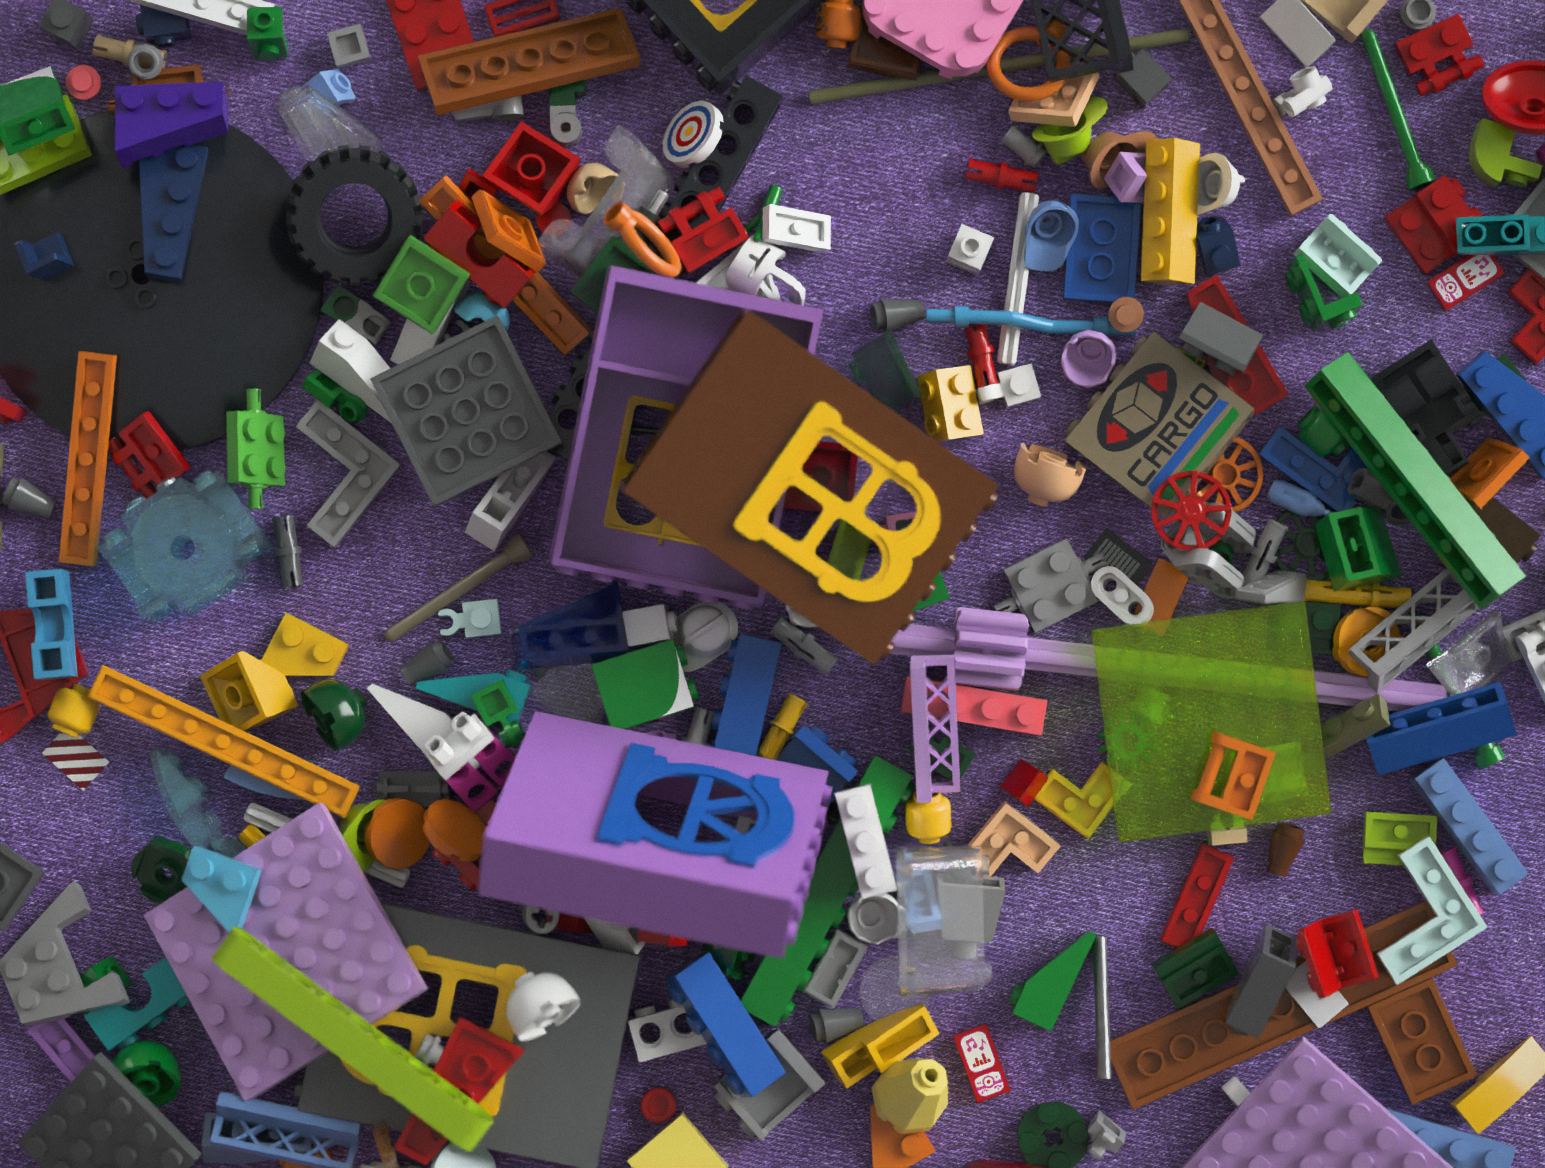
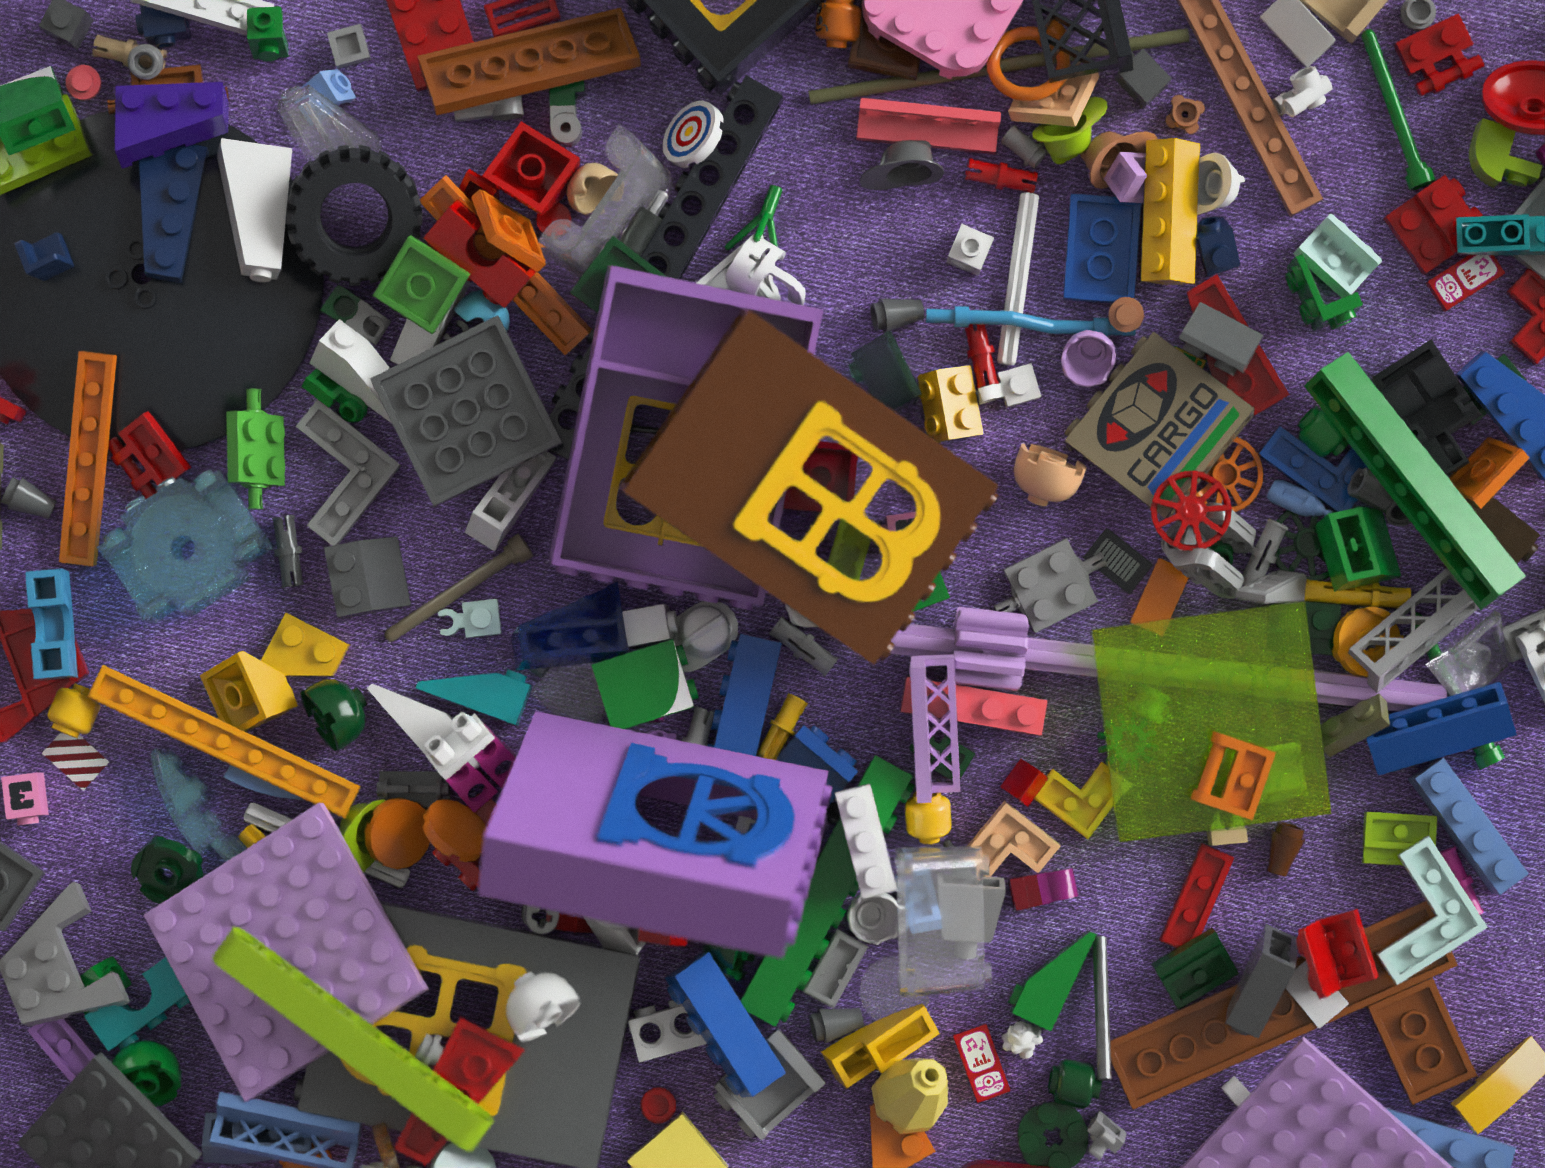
(25, 797): none -> bright pink brick
(222, 885): medium azure wing -> none
(256, 198): none -> white slope
(367, 577): none -> dark grey slope
(428, 662): dark grey cone -> none
(495, 705): green plate -> none
(624, 219): orange piece -> none
(709, 239): red plate -> none
(796, 228): white plate -> none
(903, 165): none -> dark grey piece
(939, 125): none -> coral fence
(1022, 1039): none -> white plant
(1042, 888): none -> leg
(1049, 239): medium blue cap -> none
(1073, 1083): none -> dark green head
(1123, 596): white plate -> none
(1192, 107): none -> nougat plate

